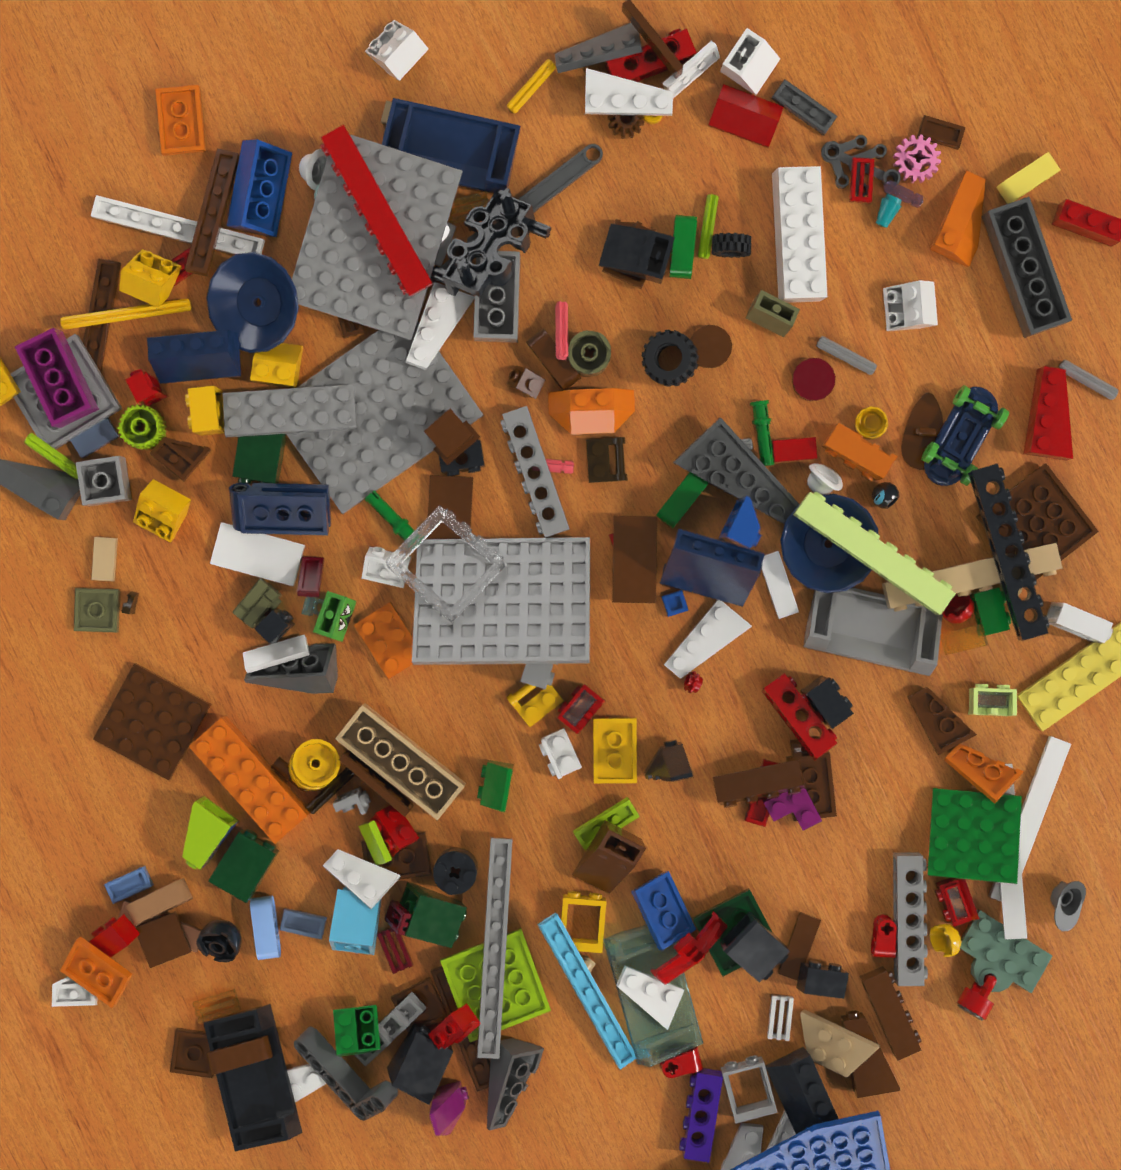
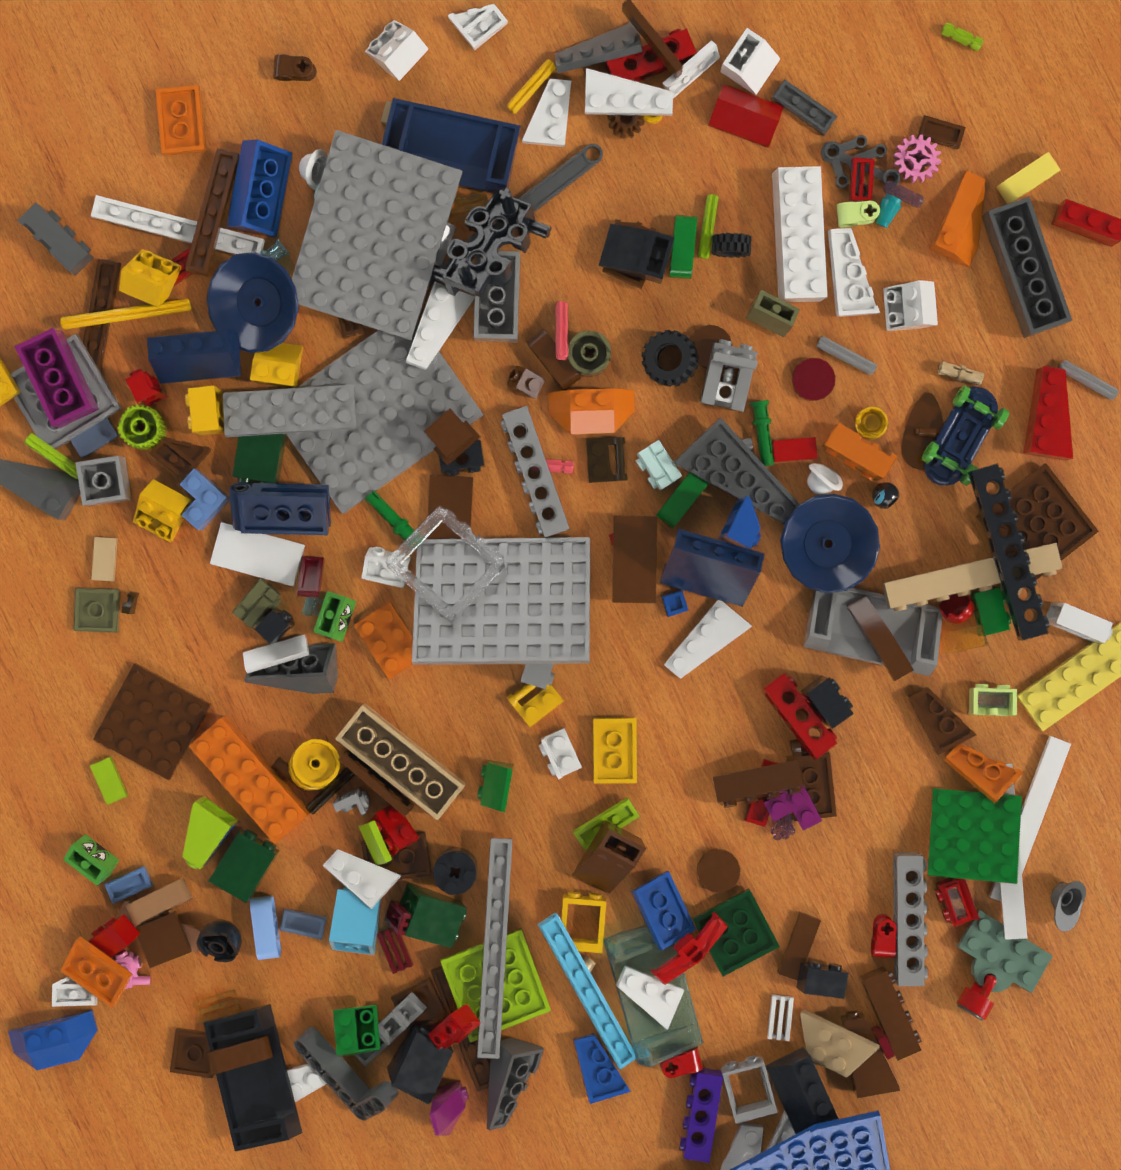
(54, 1040): none -> blue wedge
(56, 238): none -> dark grey wedge
(91, 859): none -> bright green brick
(109, 780): none -> lime tile
(132, 964): none -> bright pink piece
(208, 499): none -> medium blue brick
(276, 251): none -> clear light blue bush
(289, 68): none -> reddish brown piece
(376, 210): red brick -> none
(478, 24): none -> white wing
(551, 115): none -> white wing
(580, 708): red window -> none
(597, 1070): none -> blue wing
(658, 465): none -> light aqua brick
(669, 763): black wedge -> none
(693, 682): red plate -> none
(718, 870): none -> reddish brown tile
(741, 358): none -> light grey brick
(754, 947): black slope -> none
(778, 585): white tile -> none
(782, 828): none -> plant
(849, 278): none -> white wing
(854, 213): none -> yellowish green piece
(874, 553): yellowish green brick -> none
(880, 638): none -> reddish brown slope
(883, 1042): none -> dark red tile
(945, 939): yellow hair -> none
(960, 373): none -> tan pin
(962, 36): none -> lime axle

